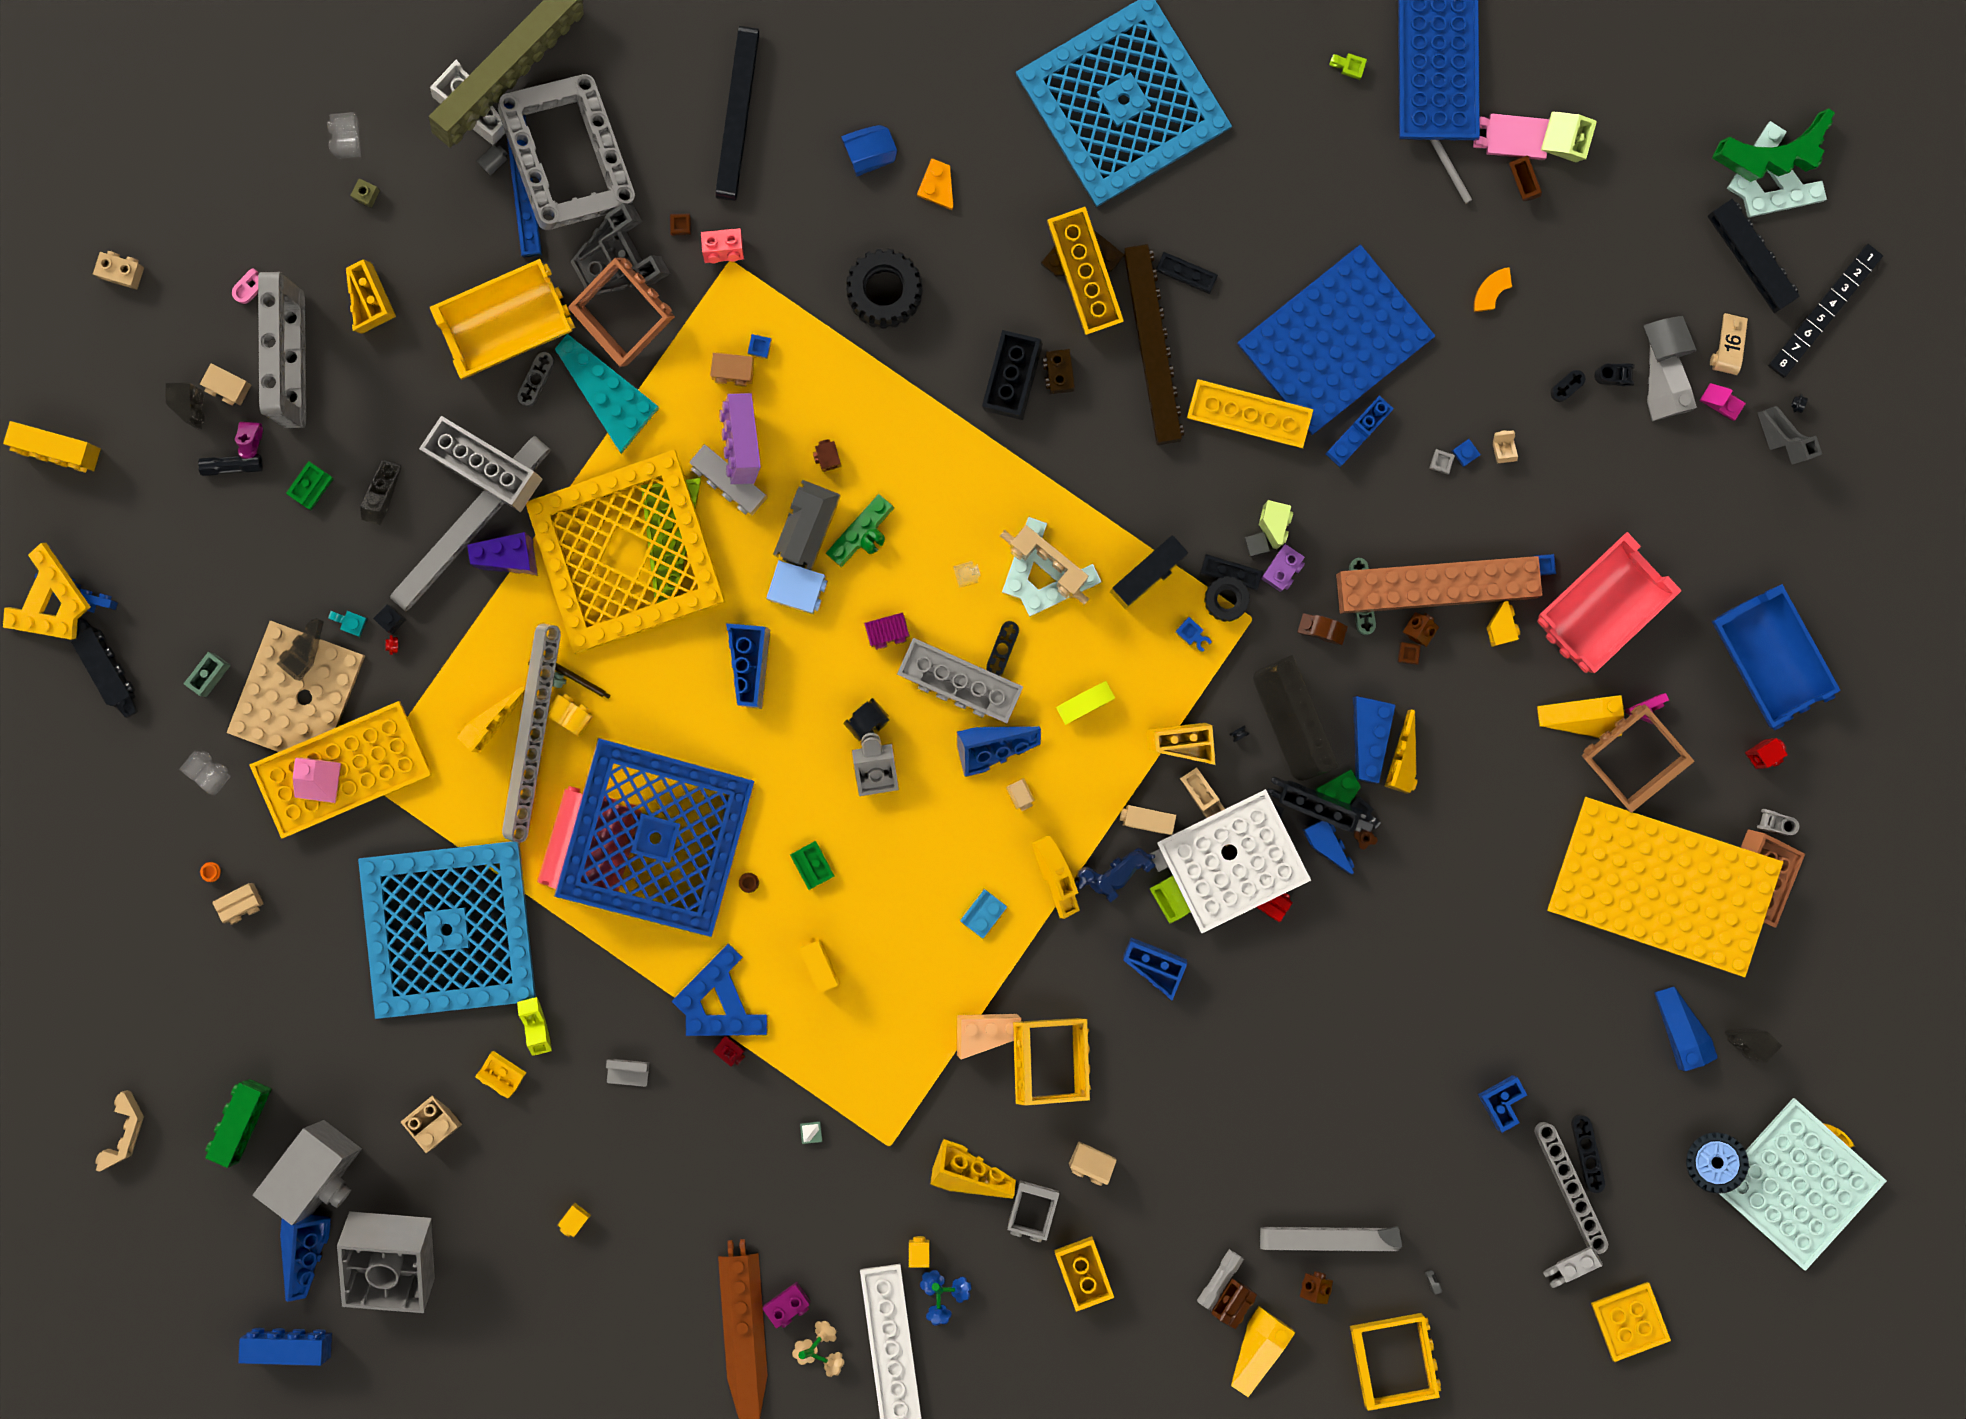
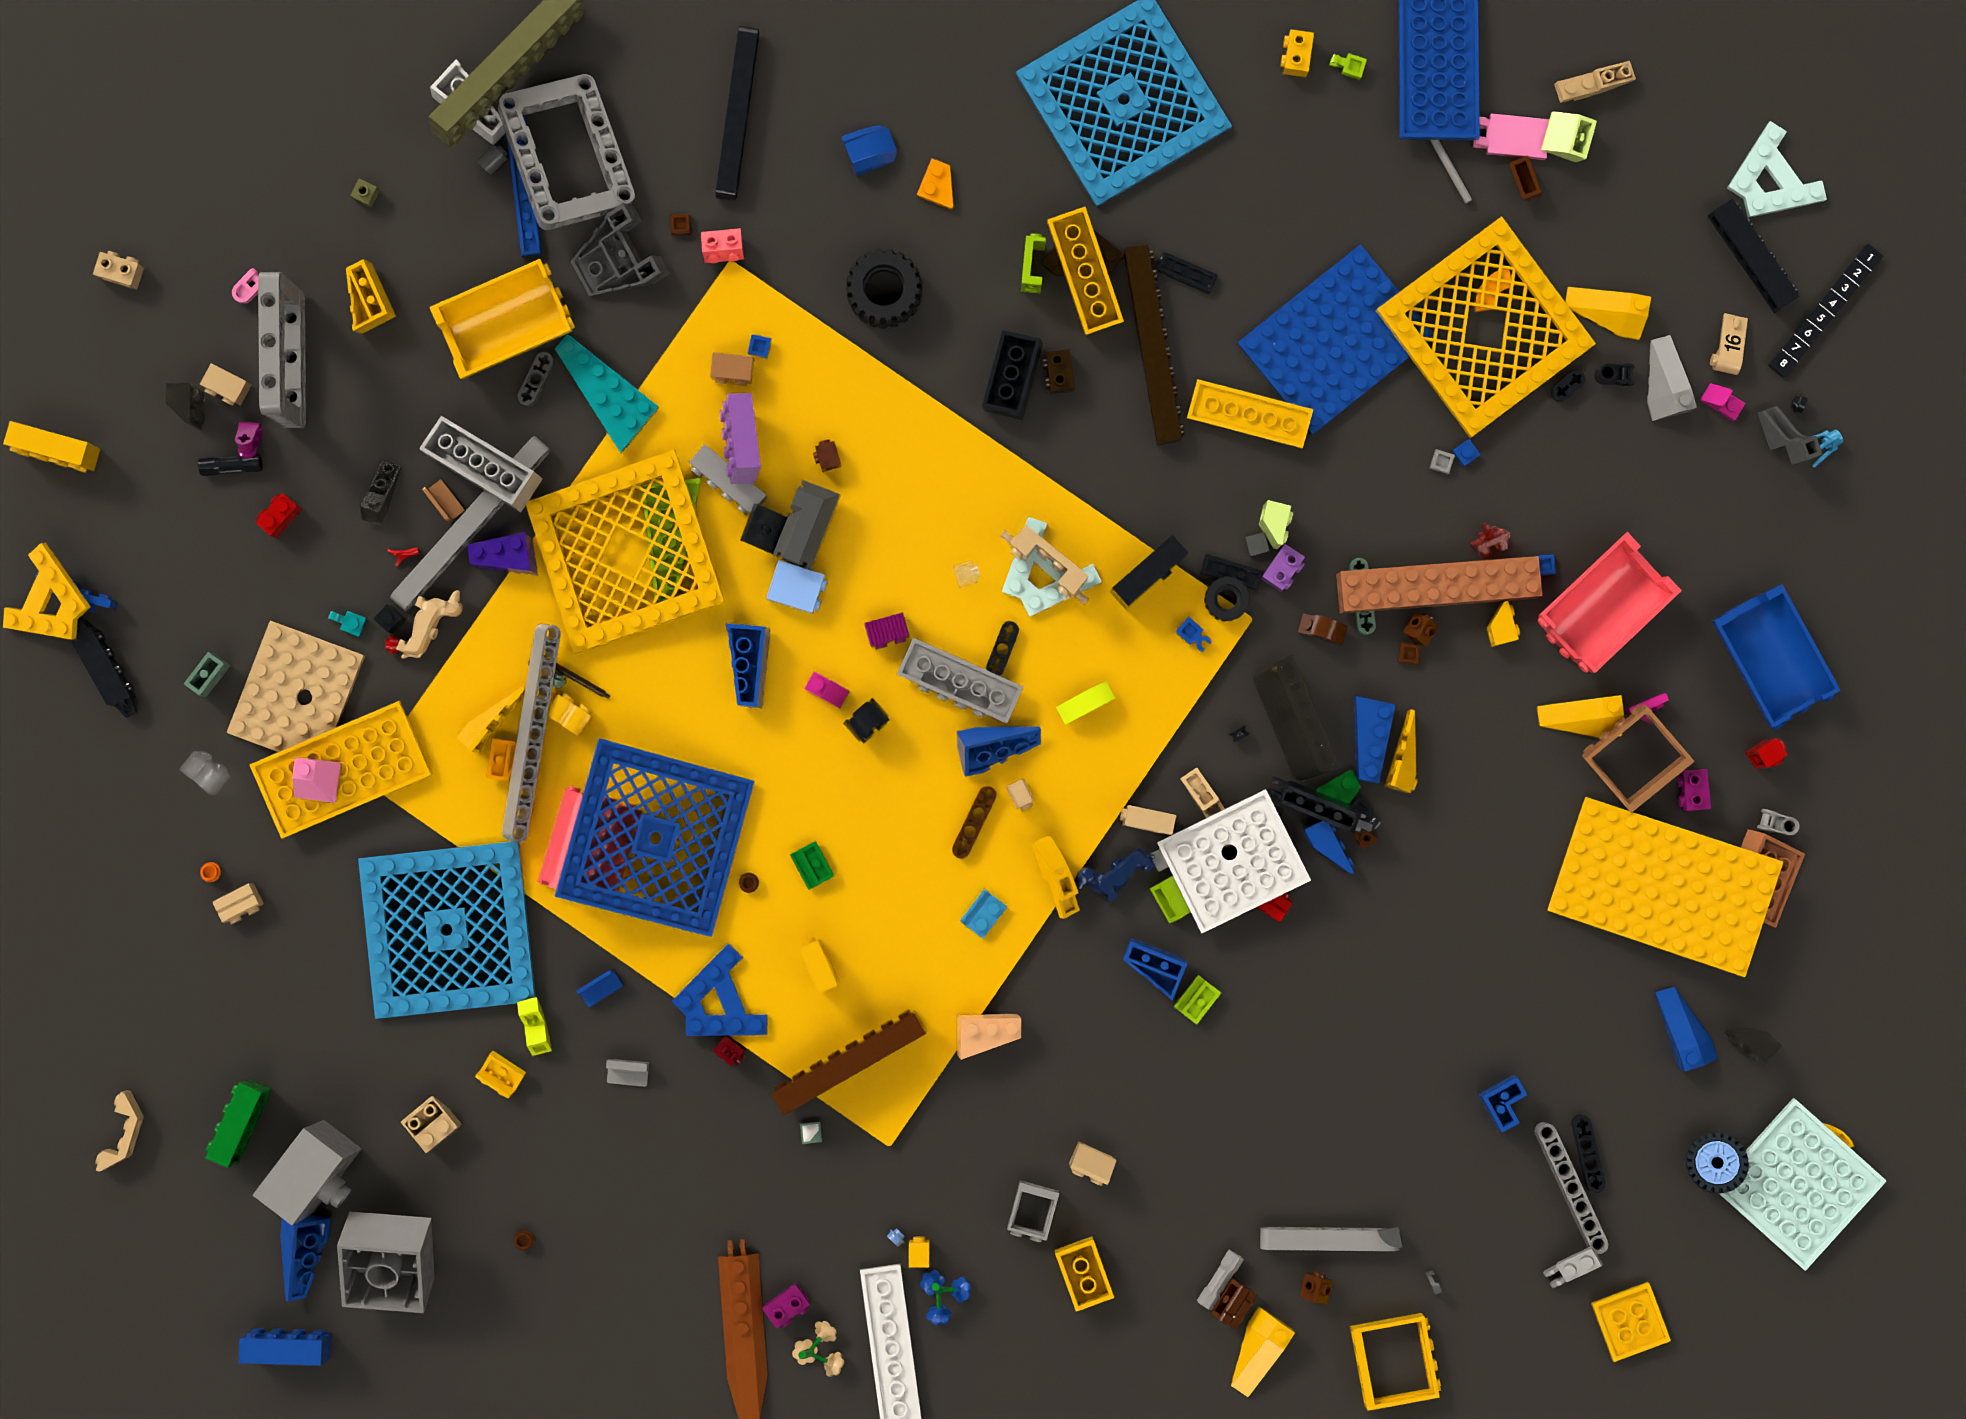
(278, 515): none -> red brick
(301, 655): clear smoke slope -> none
(309, 485): green plate -> none
(345, 135): clear brick -> none
(403, 554): none -> red bar
(426, 623): none -> tan animal
(444, 501): none -> medium nougat panel
(500, 759): none -> light orange wing
(524, 1240): none -> reddish brown plate
(573, 1220): yellow brick -> none
(579, 310): nougat window -> none
(600, 987): none -> blue panel
(763, 528): none -> black plate
(827, 689): none -> dark pink slope
(848, 1062): none -> reddish brown brick
(862, 532): green plate -> none
(874, 766): light grey brick -> none
(896, 1237): none -> medium blue plate
(963, 1172): yellow wedge -> none
(976, 823): none -> reddish brown beam
(1022, 1062): yellow window -> none
(1031, 283): none -> lime panel
(1184, 741): yellow wedge -> none
(1197, 999): none -> lime plate
(1298, 53): none -> yellow brick
(1359, 431): blue slope -> none
(1489, 537): none -> clear red hips
(1504, 446): tan bracket -> none
(1544, 294): none -> yellow plate
(1595, 82): none -> tan slope
(1615, 311): none -> yellow wedge
(1669, 338): dark grey slope -> none
(1693, 790): none -> magenta brick
(1754, 161): green arch -> none
(1829, 441): none -> dark azure plant

